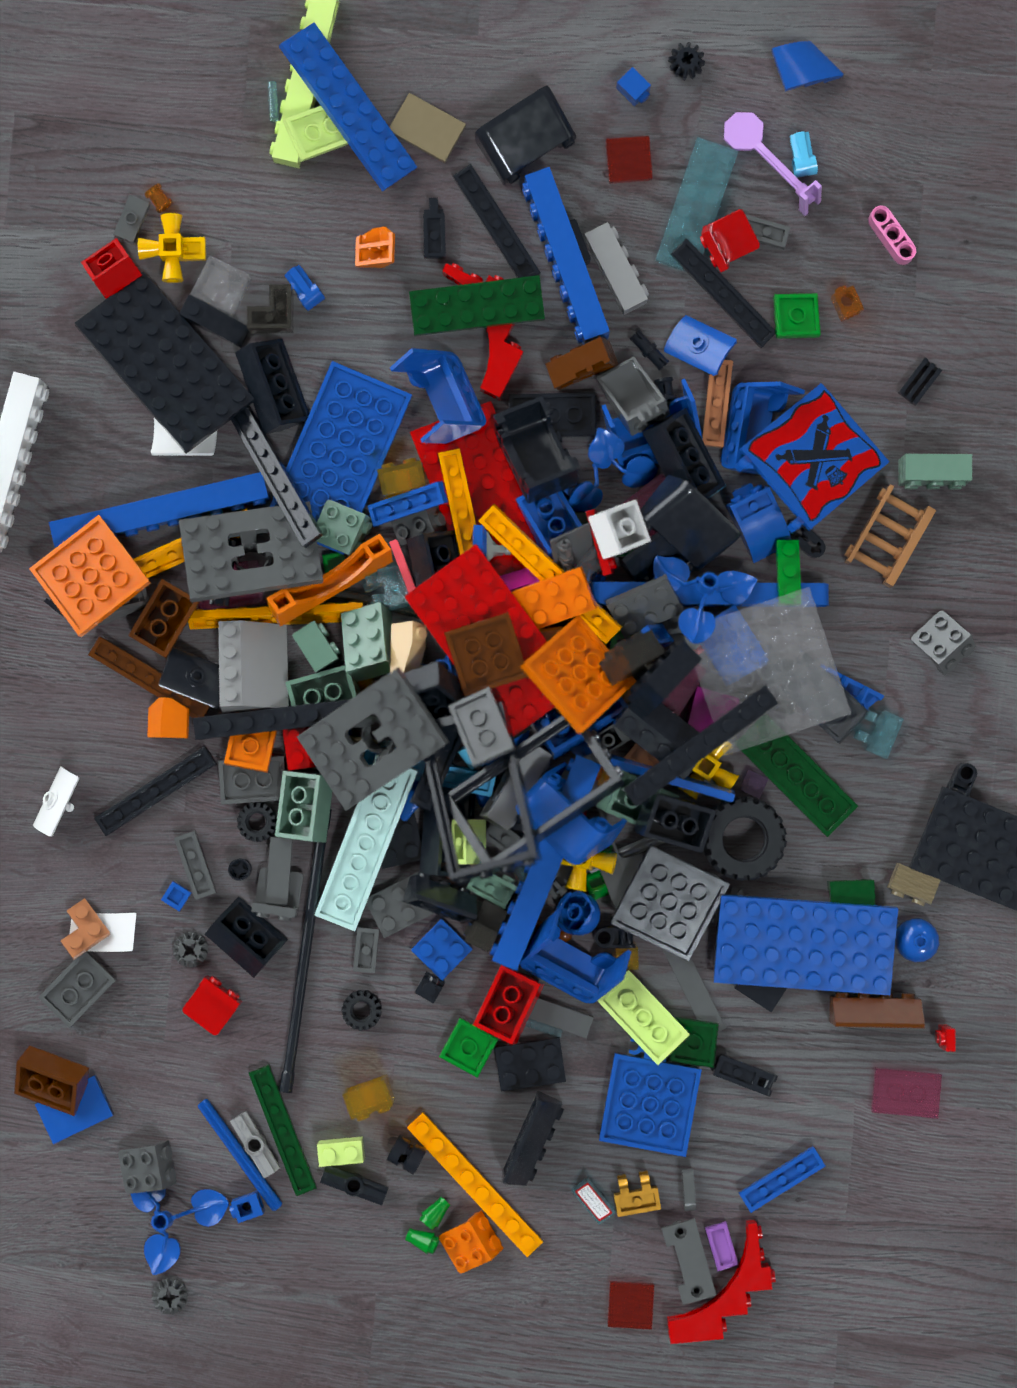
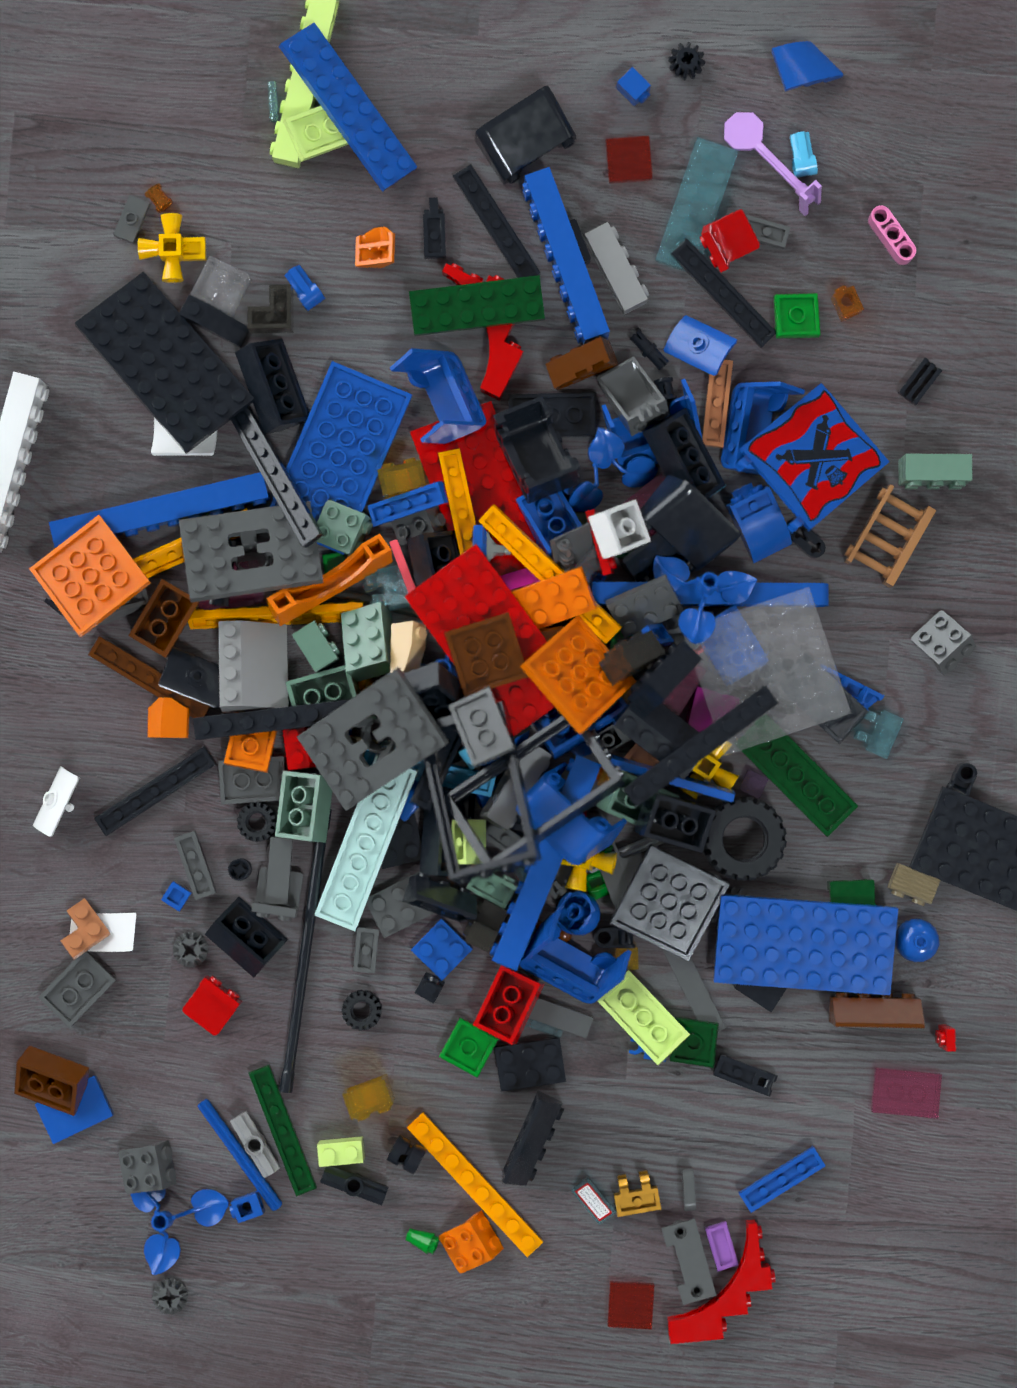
(111, 268): red slope -> none
(427, 128): dark tan tile -> none
(434, 1214): green cone -> none
(650, 1105): blue plate -> none
(788, 566): green plate -> none

